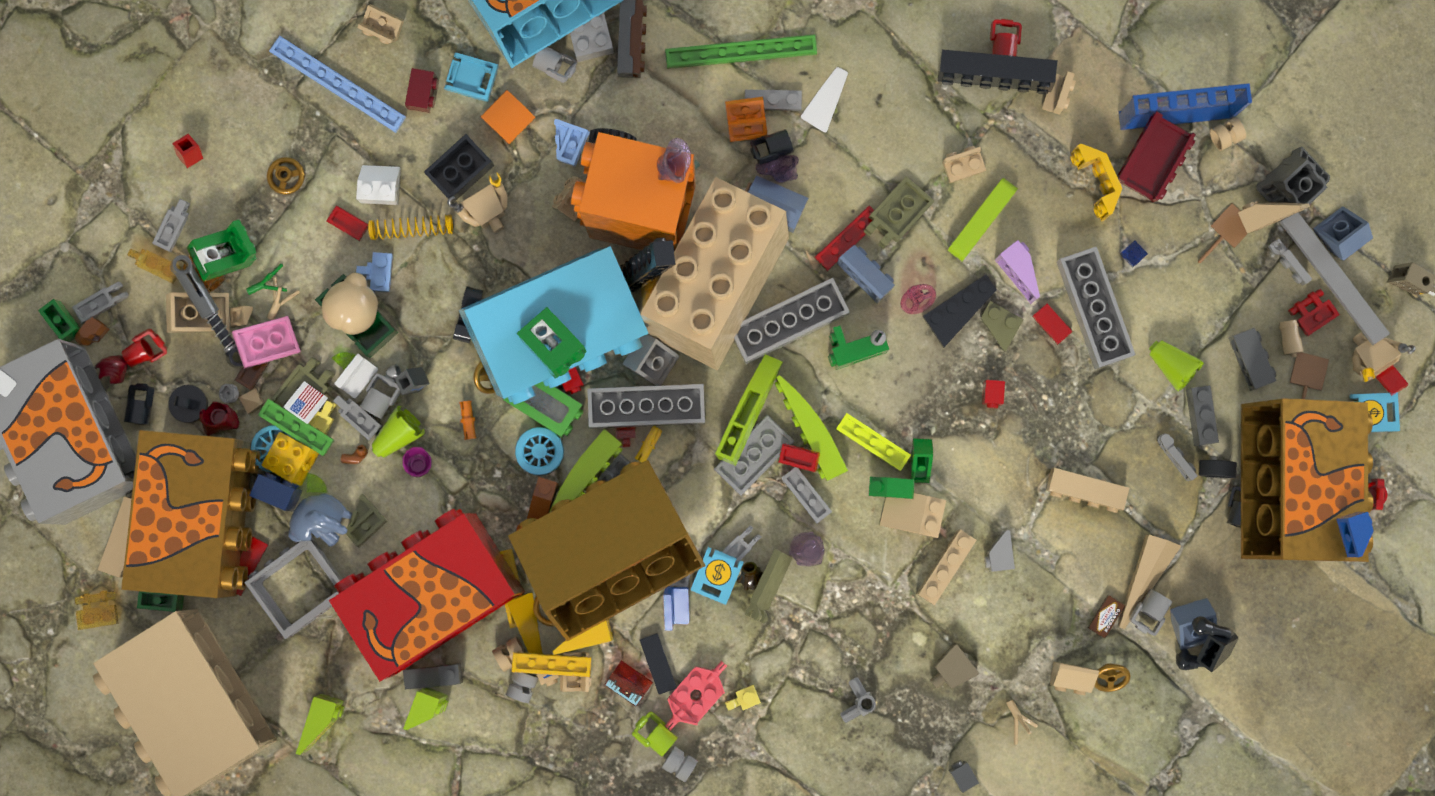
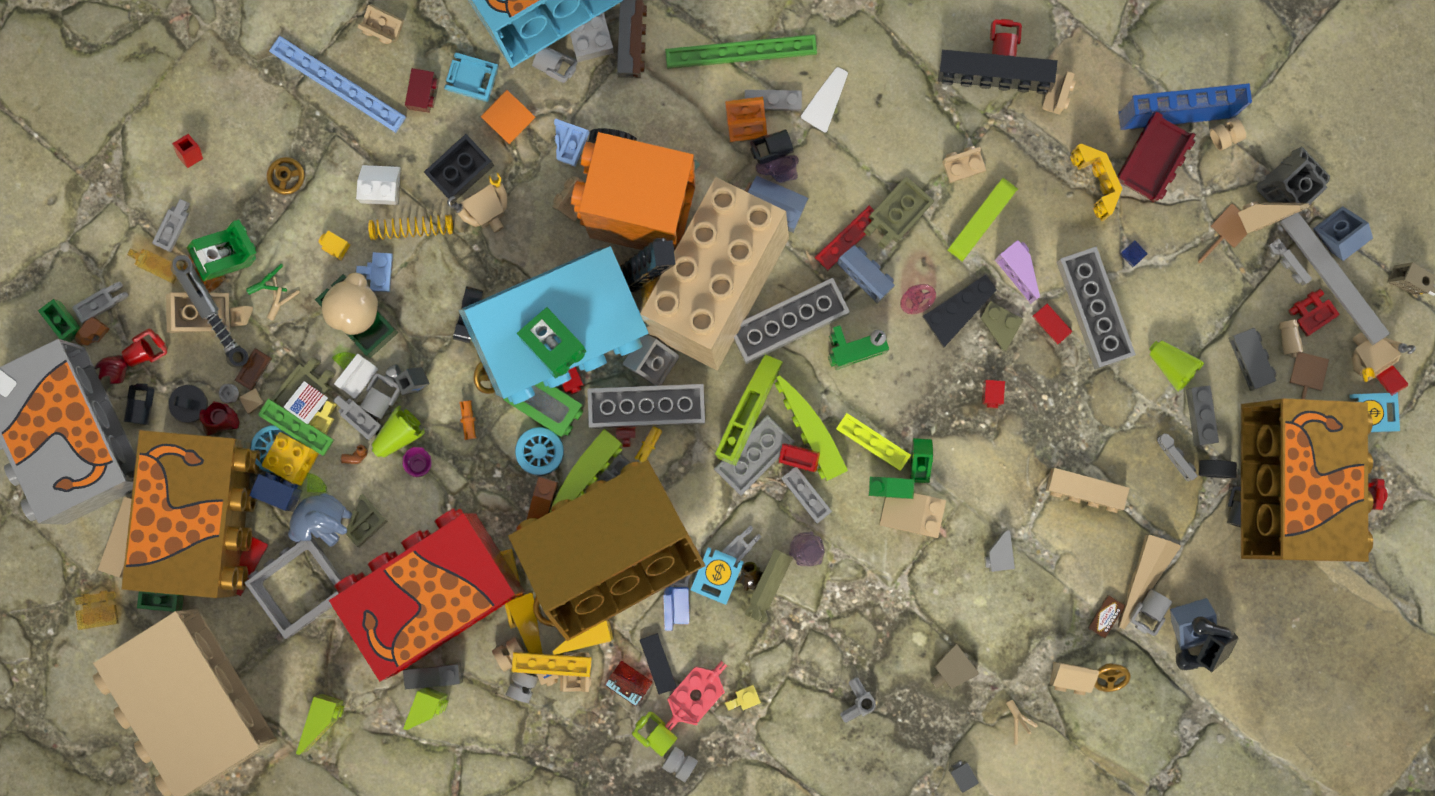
(266, 342): bright pink tile -> none
(334, 245): none -> yellow window
(347, 223): red tile -> none
(674, 162): piece -> none
(946, 567): tan brick -> none
(1355, 532): blue slope -> none

